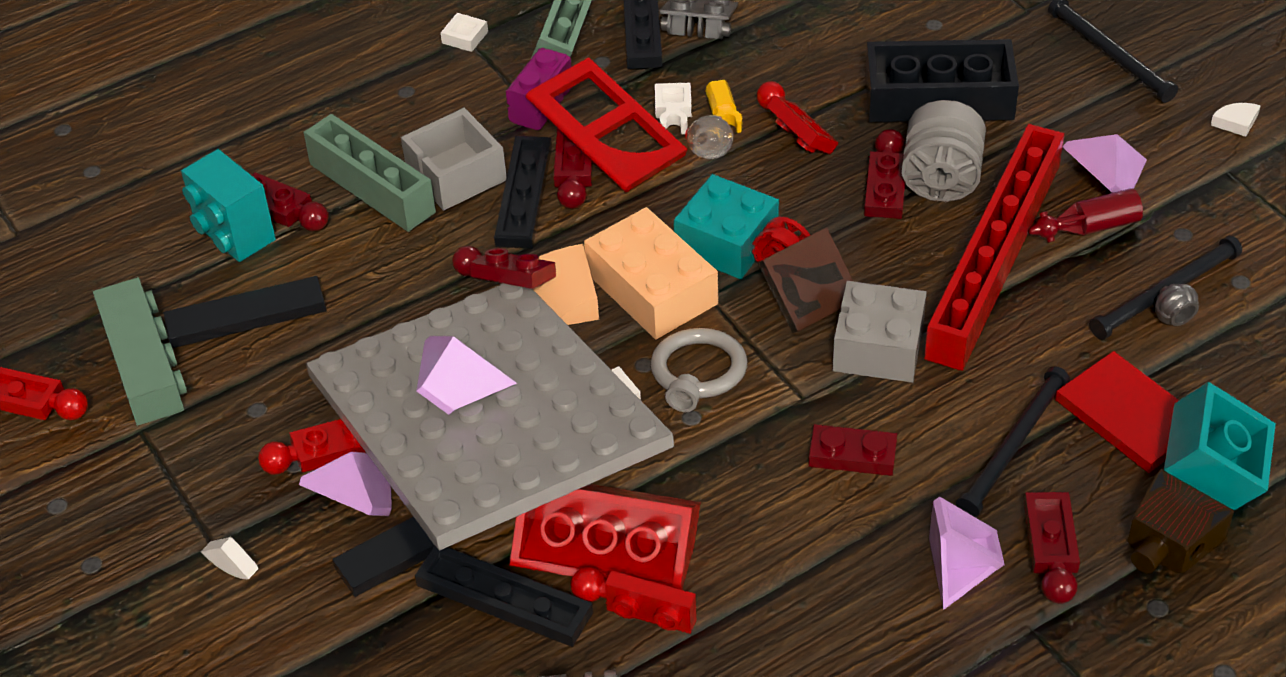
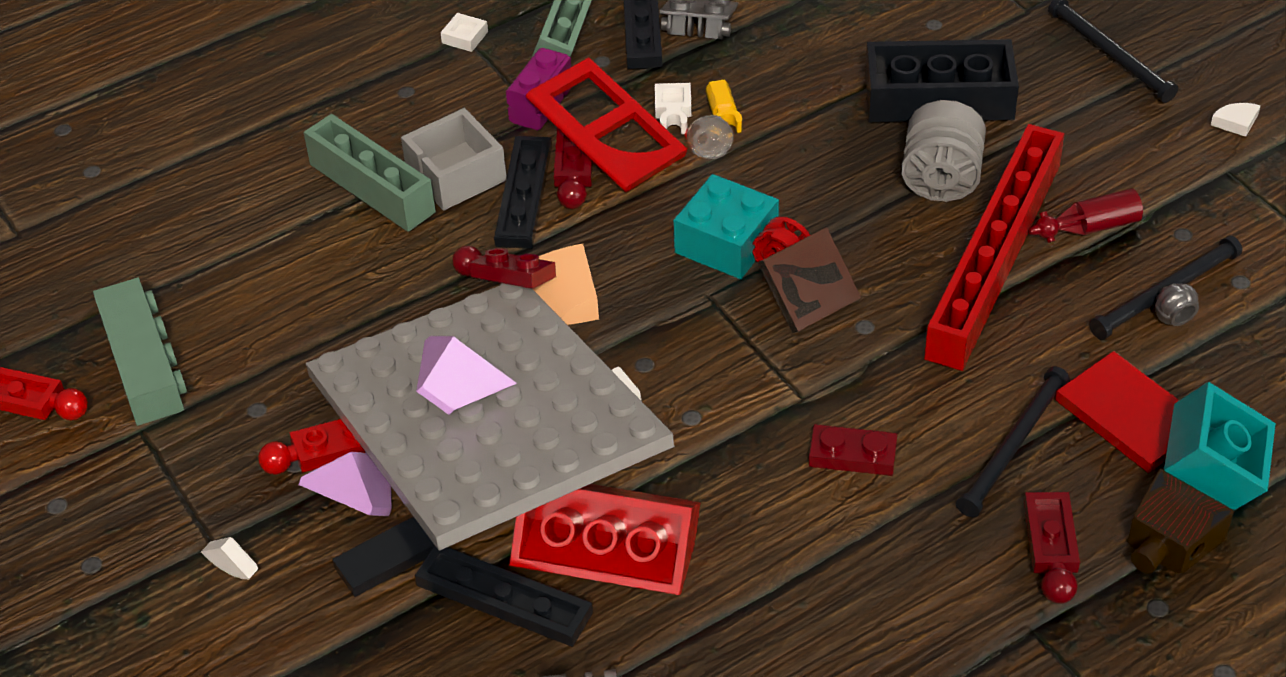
(228, 205): teal brick -> none
(244, 311): black tile -> none
(290, 204): dark red plate -> none
(637, 598): red plate -> none
(651, 272): light nougat brick -> none
(686, 390): light grey piece -> none
(794, 119): red plate -> none
(879, 331): light grey piece -> none
(885, 177): dark red plate -> none
(962, 550): lavender slope -> none
(1109, 160): lavender slope -> none

